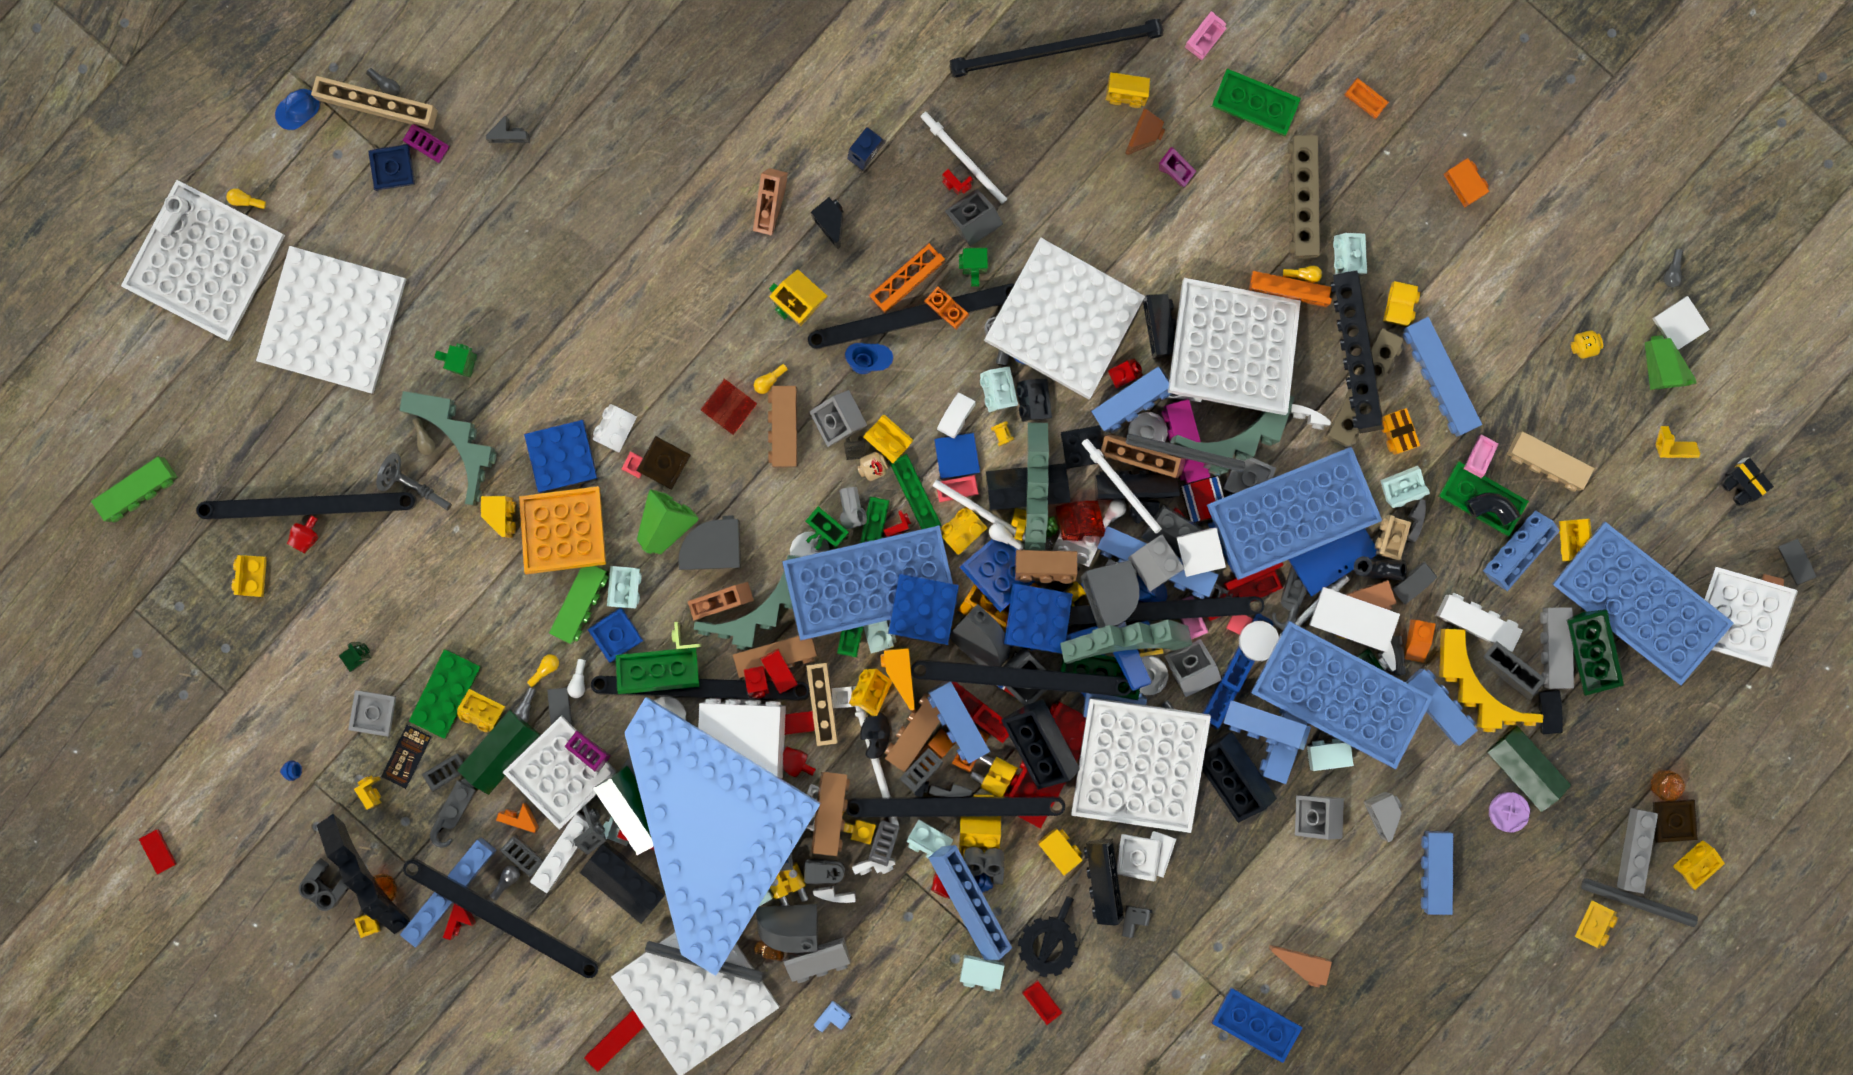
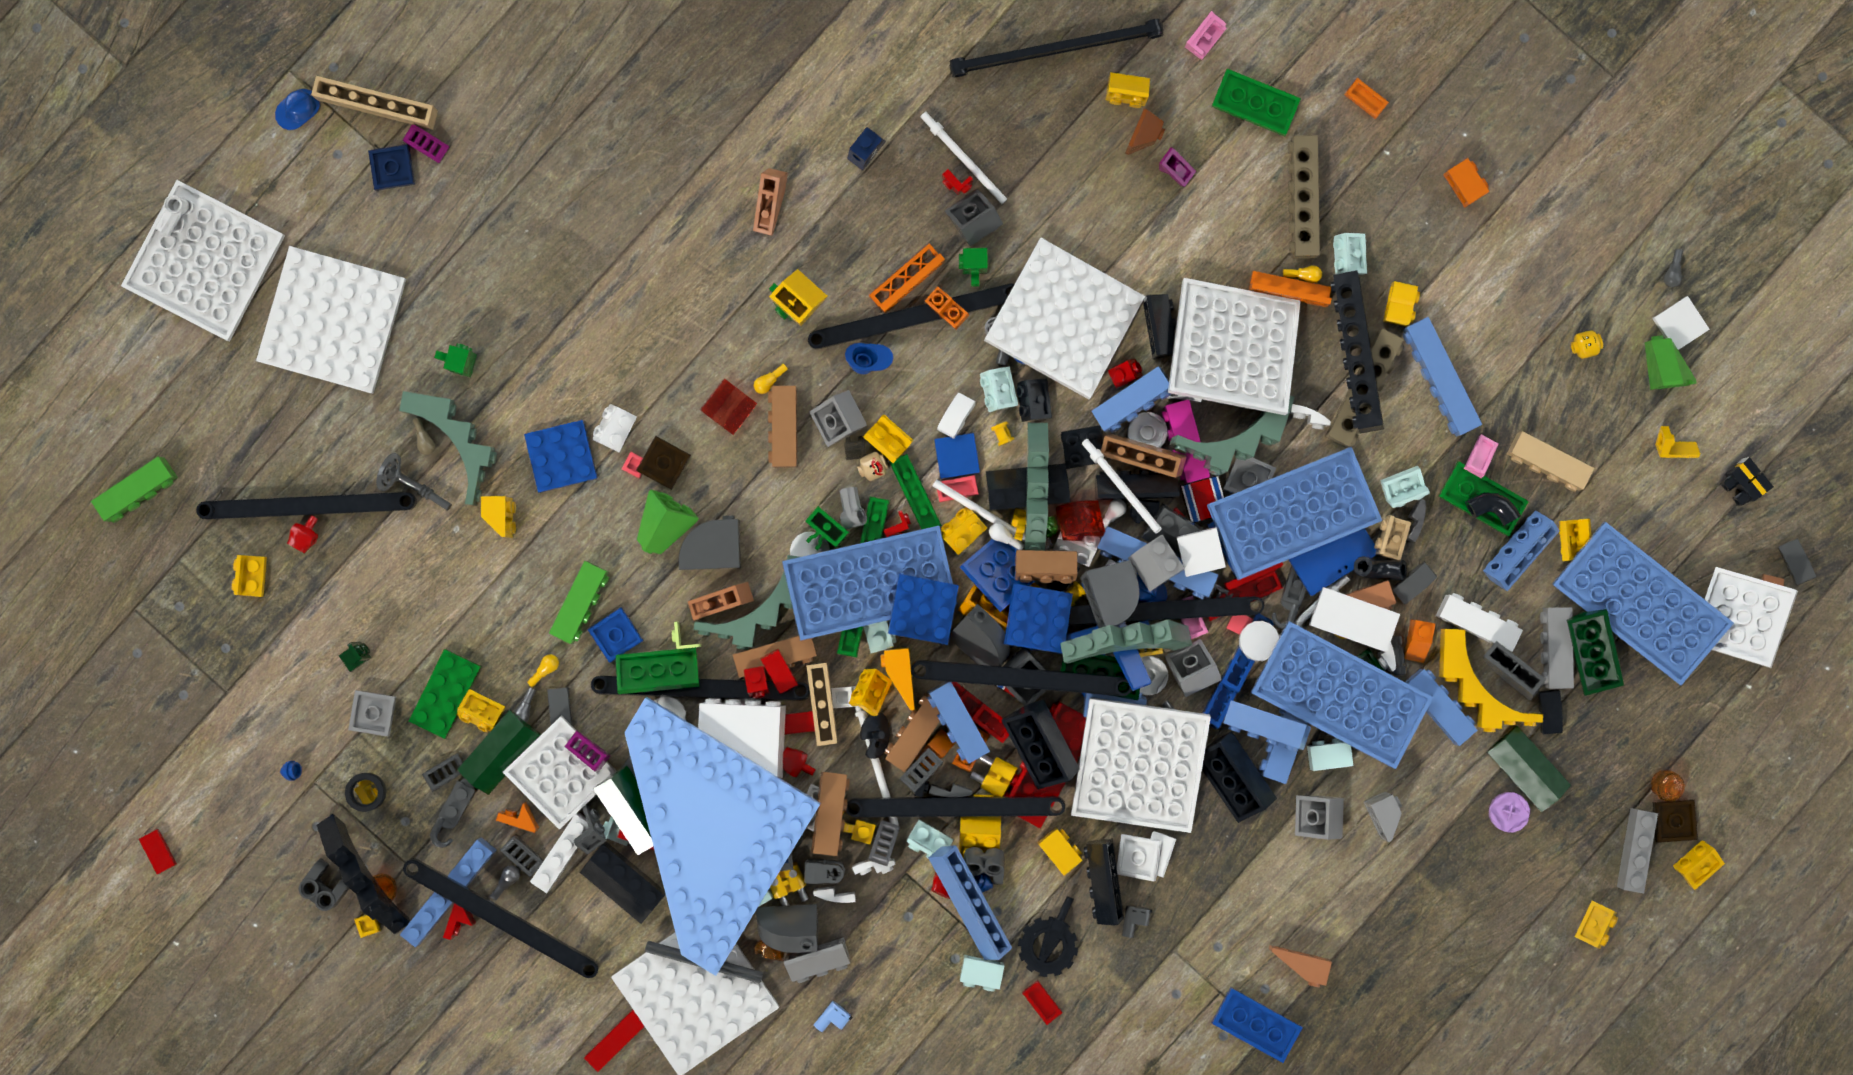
(239, 198): yellow piece -> none
(349, 789): none -> black tyre
(386, 85): dark grey piece -> none
(406, 756): black sticker -> none
(501, 133): dark grey slope -> none
(562, 530): light orange plate -> none
(577, 686): white piece -> none
(623, 587): light aqua bracket -> none
(830, 220): black slope -> none
(1185, 452): dark grey axle -> none
(1400, 432): brick -> none
(1437, 872): medium blue brick -> none
(1639, 902): dark grey axle -> none

